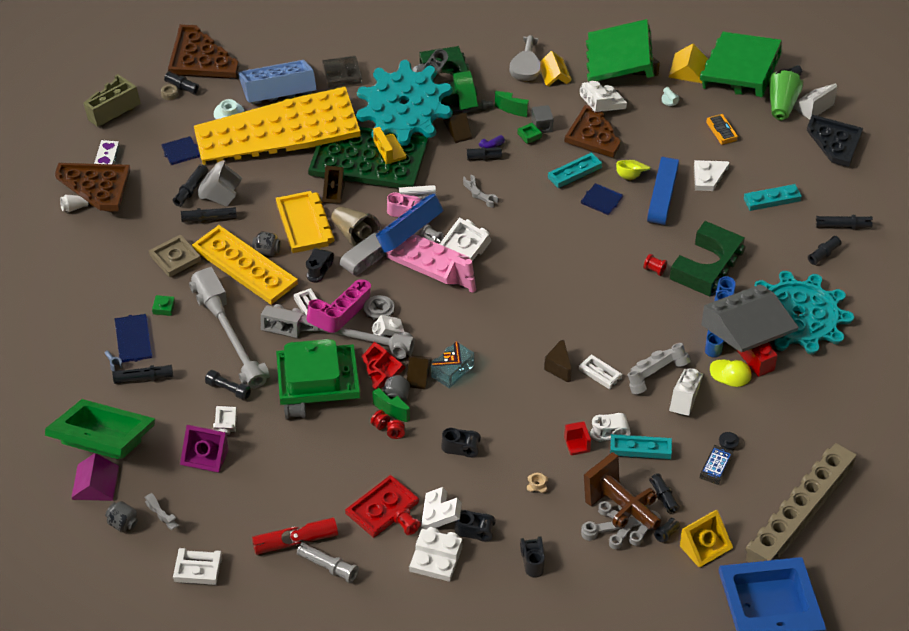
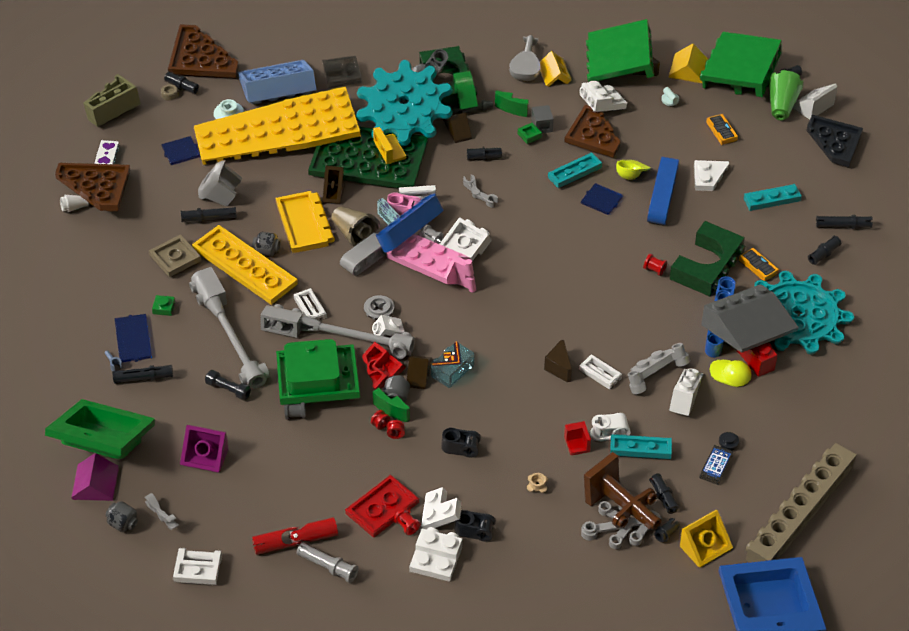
(186, 190): black pin -> none
(225, 419): white bracket -> none
(318, 264): black piece -> none
(335, 315): dark pink beam -> none
(386, 212): none -> clear light blue tile
(497, 141): dark purple arm -> none
(533, 556): black piece -> none
(758, 264): none -> tile

